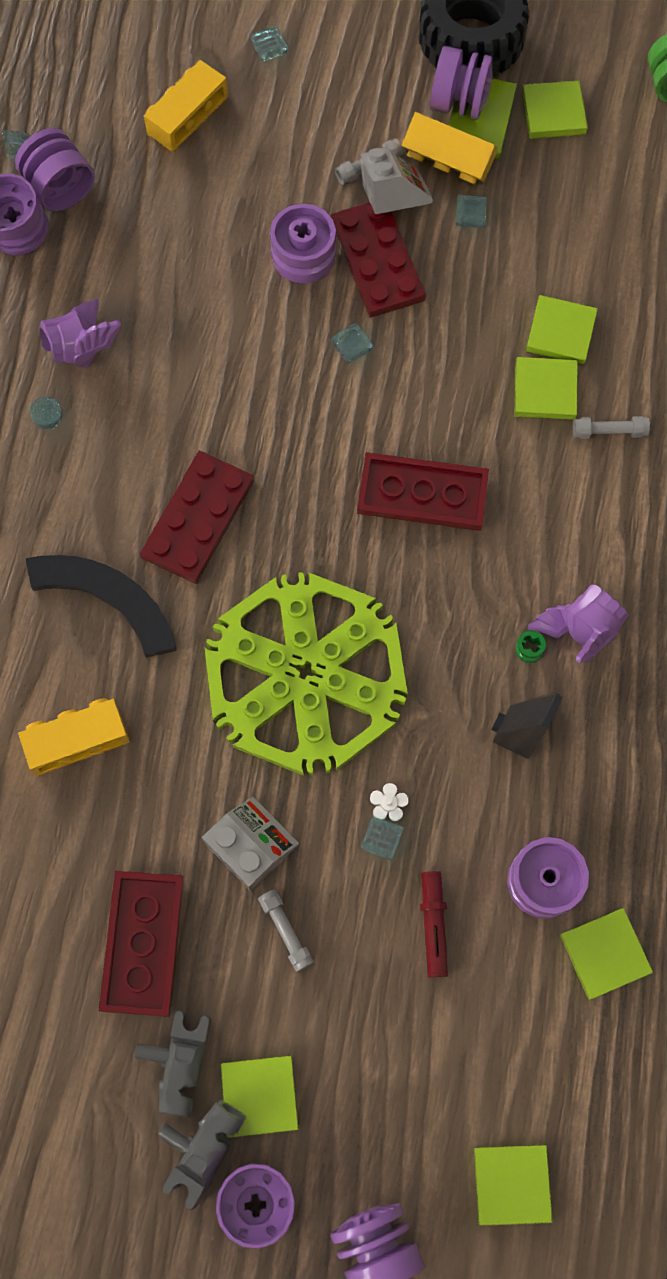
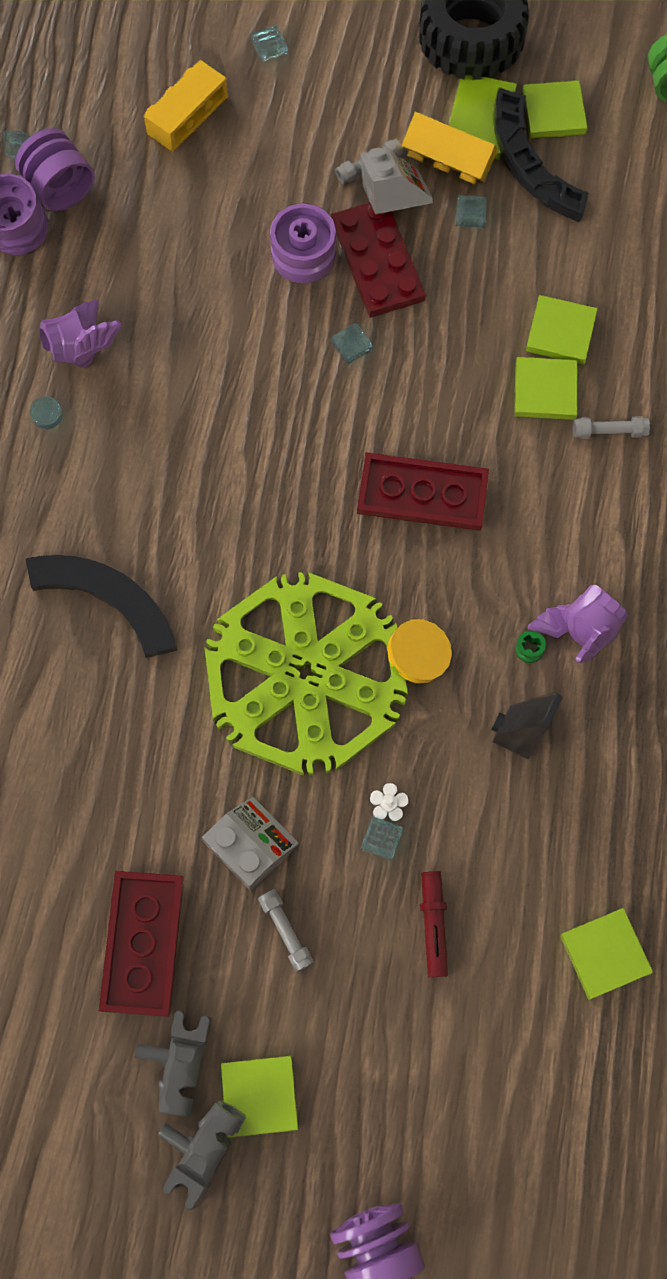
(73, 736): yellow brick -> none
(197, 517): dark red plate -> none
(273, 1220): medium lavender wheel -> none
(419, 651): none -> yellow tile
(461, 82): medium lavender wheel -> none
(512, 1185): lime tile -> none
(525, 162): none -> black tile
(566, 869): medium lavender wheel -> none

